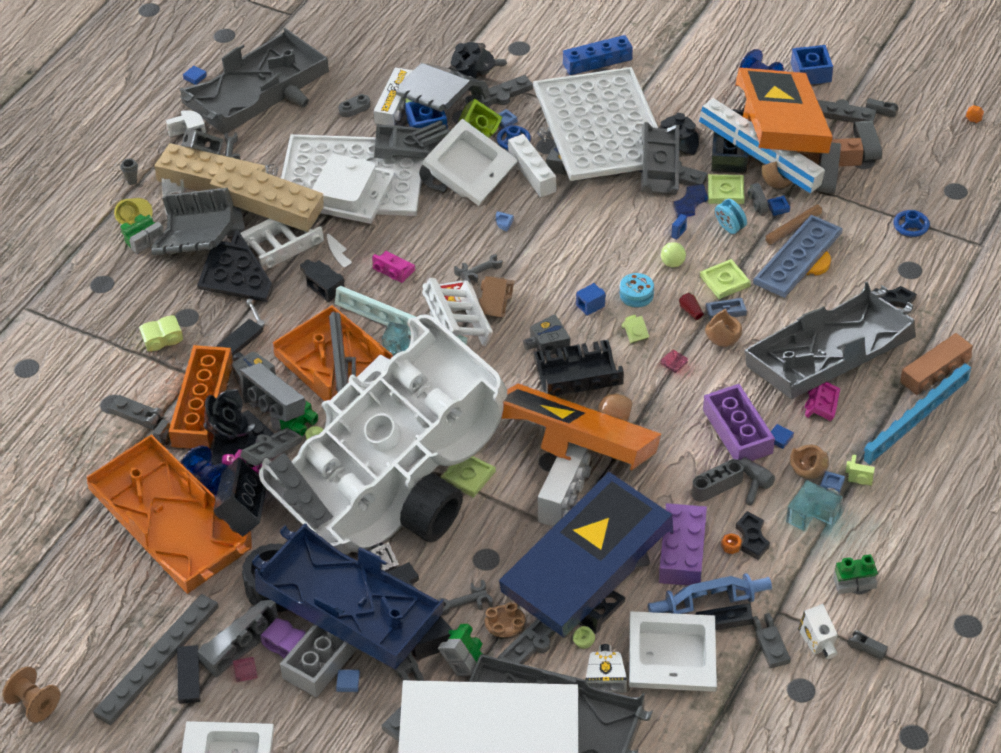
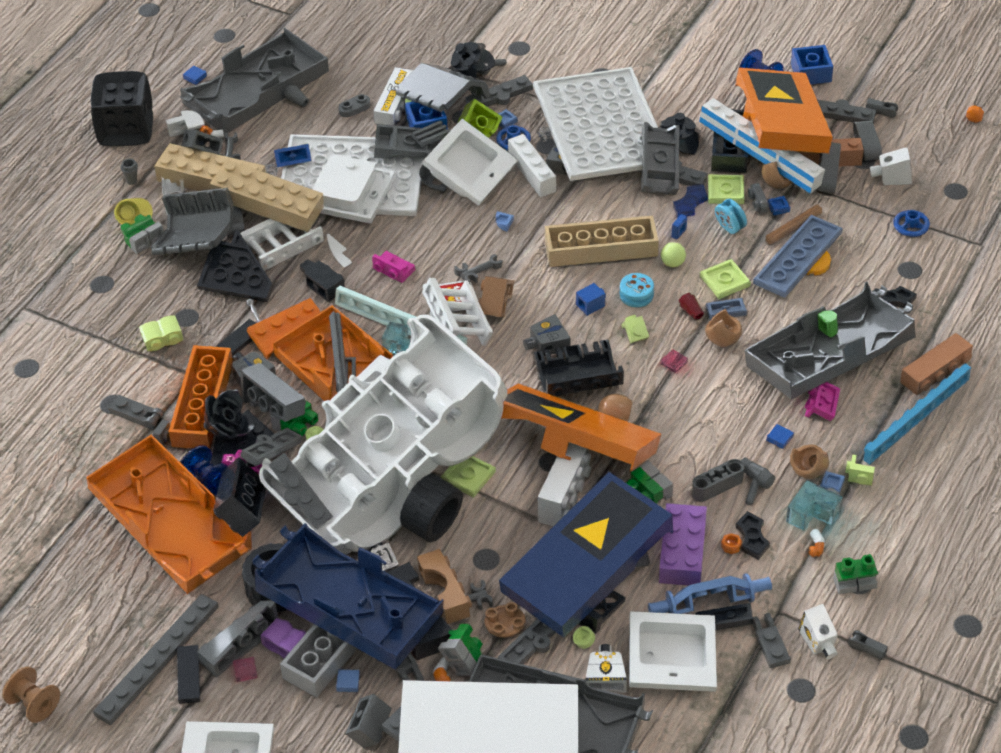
(122, 108): none -> black piece
(217, 133): none -> arm
(278, 325): none -> orange wing
(292, 155): none -> blue slope
(367, 720): none -> dark grey brick
(436, 570): none -> medium nougat arch
(440, 671): none -> orange arm
(597, 55): blue brick -> none
(601, 241): none -> tan brick
(651, 482): none -> hips
(738, 423): medium lavender brick -> none
(819, 540): none -> arm
(828, 322): none -> bright green brick
(894, 168): none -> white torso

